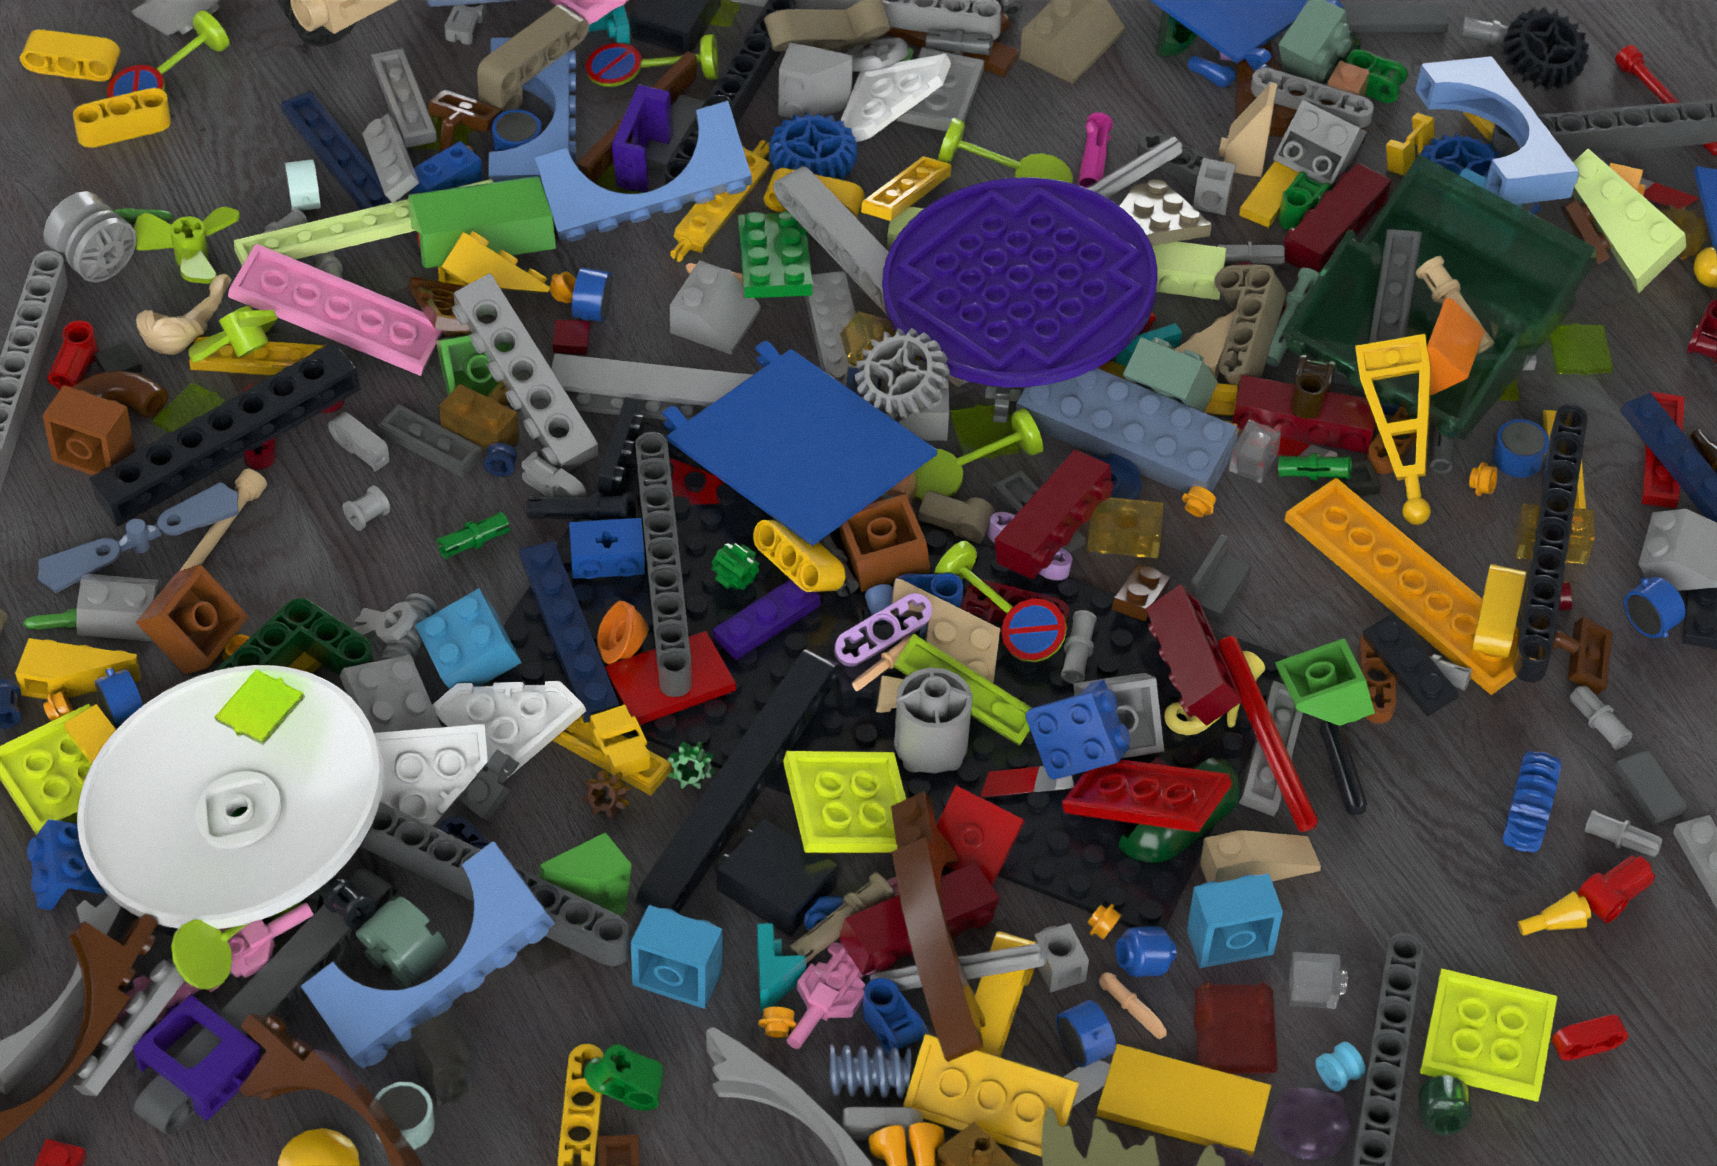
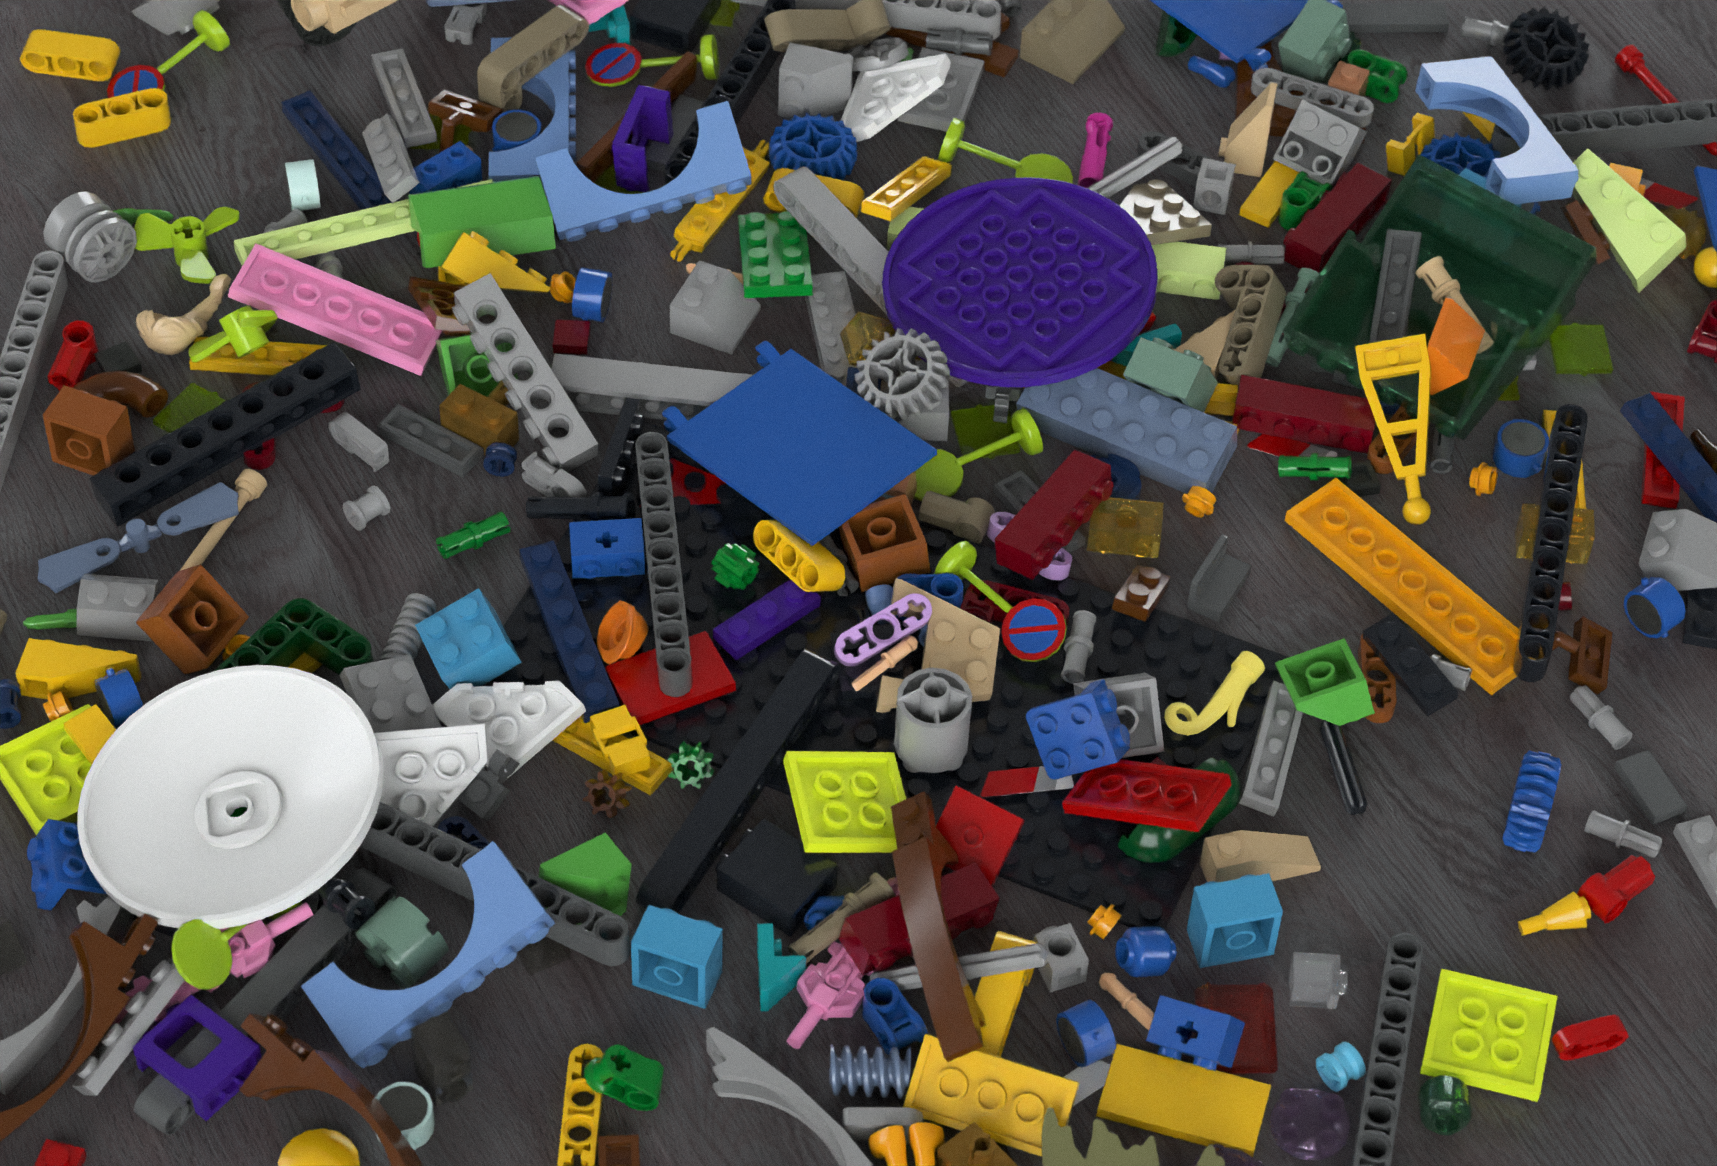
(259, 707): clear neon green piece -> none
(386, 625): light grey piece -> none
(777, 1021): light orange plate -> none
(989, 702): lime tile -> none
(1192, 655): dark red brick -> none
(1216, 1038): none -> blue brick
(1255, 451): clear brick -> none
(1268, 736): red axle -> none
(1310, 387): dark brown piece -> none
(1499, 610): yellow beam -> none

